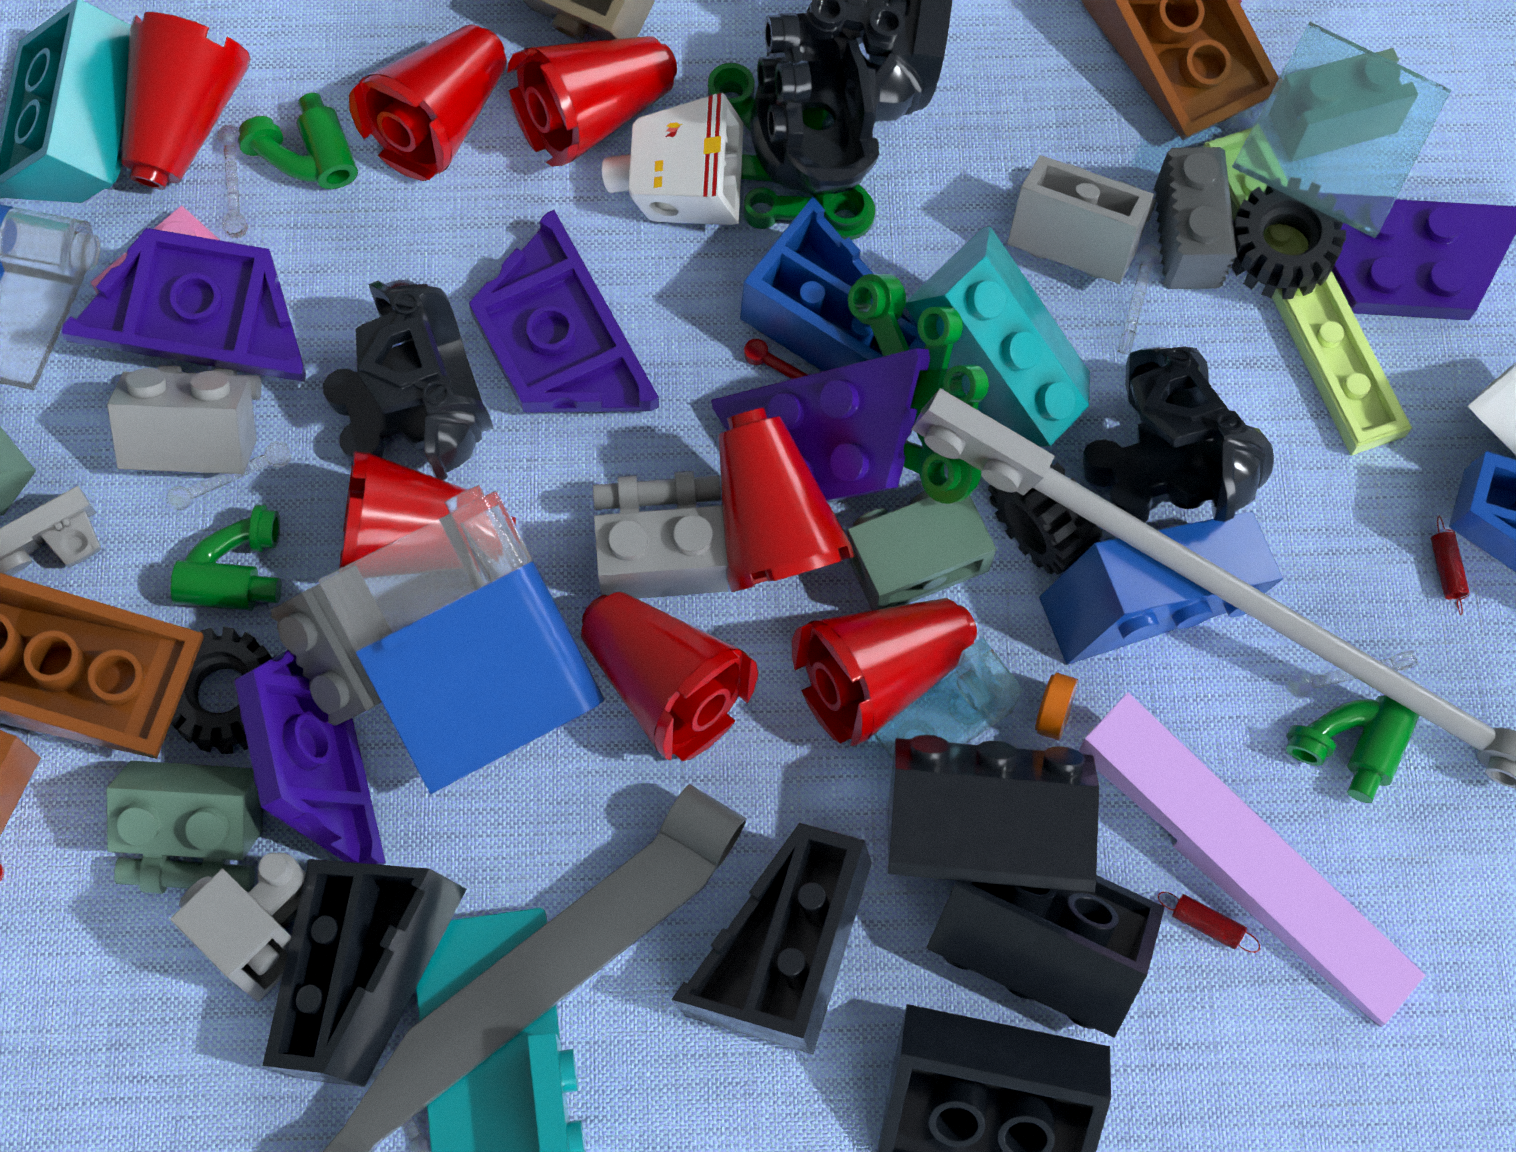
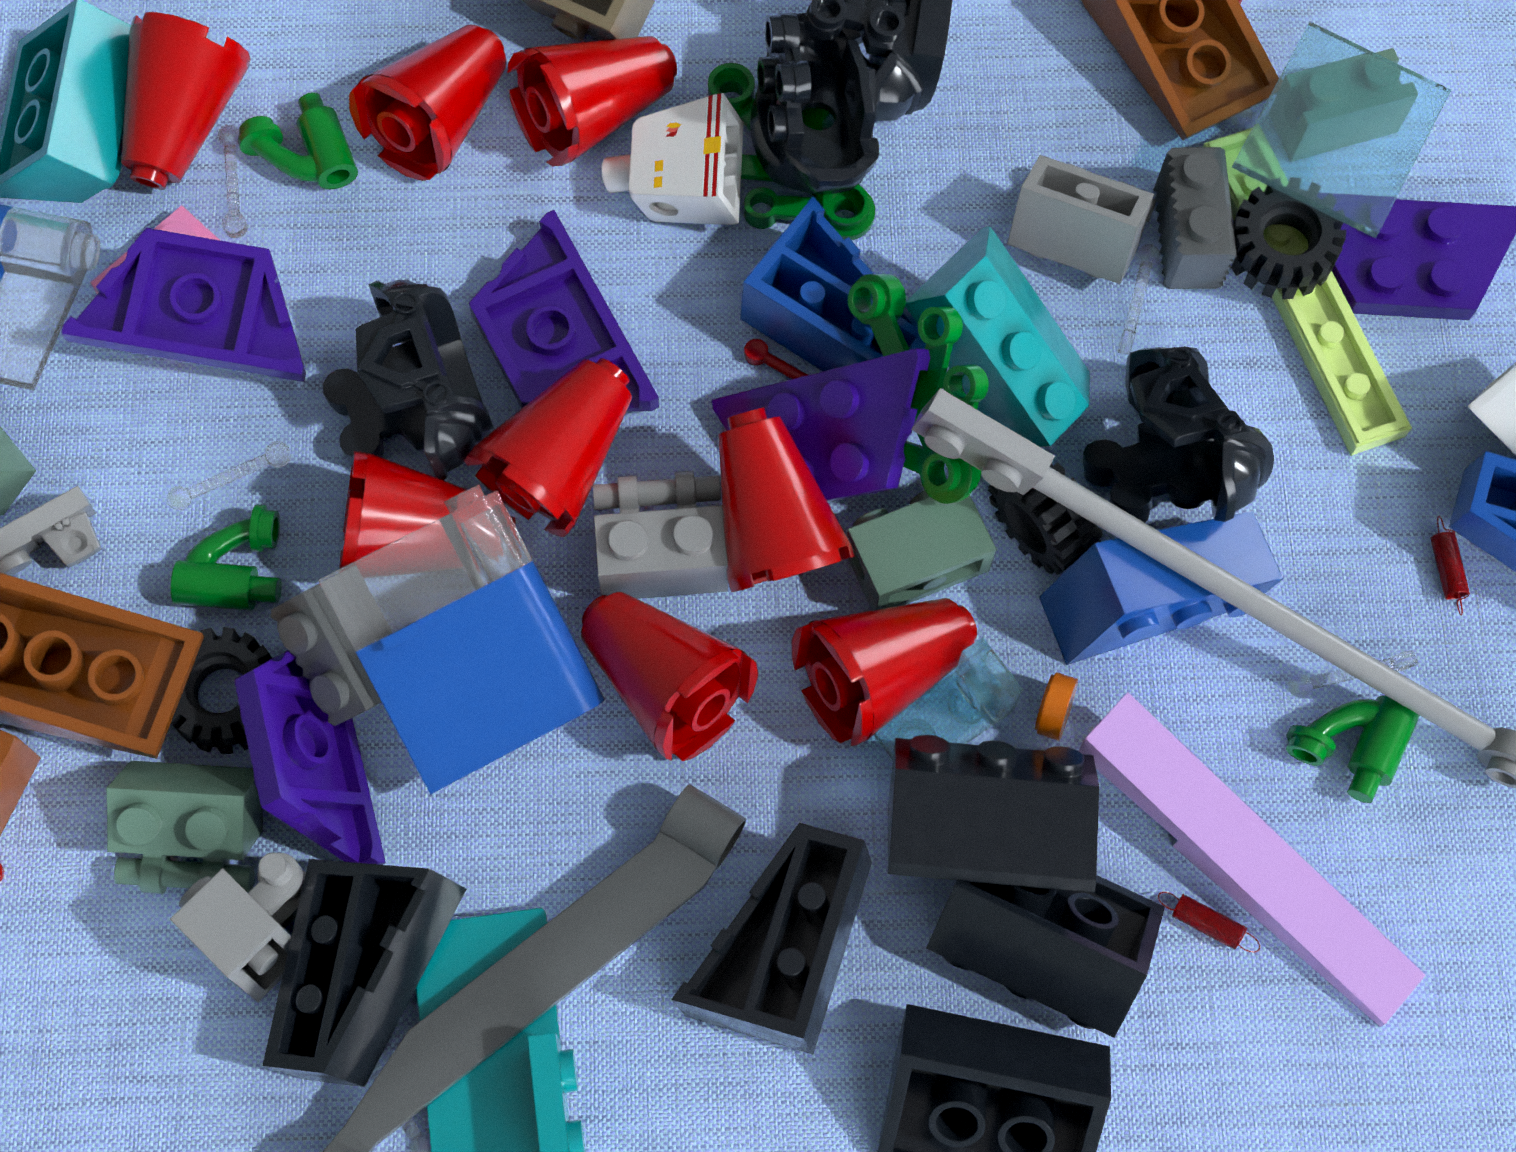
(184, 420): light grey brick -> none
(556, 444): none -> red cone

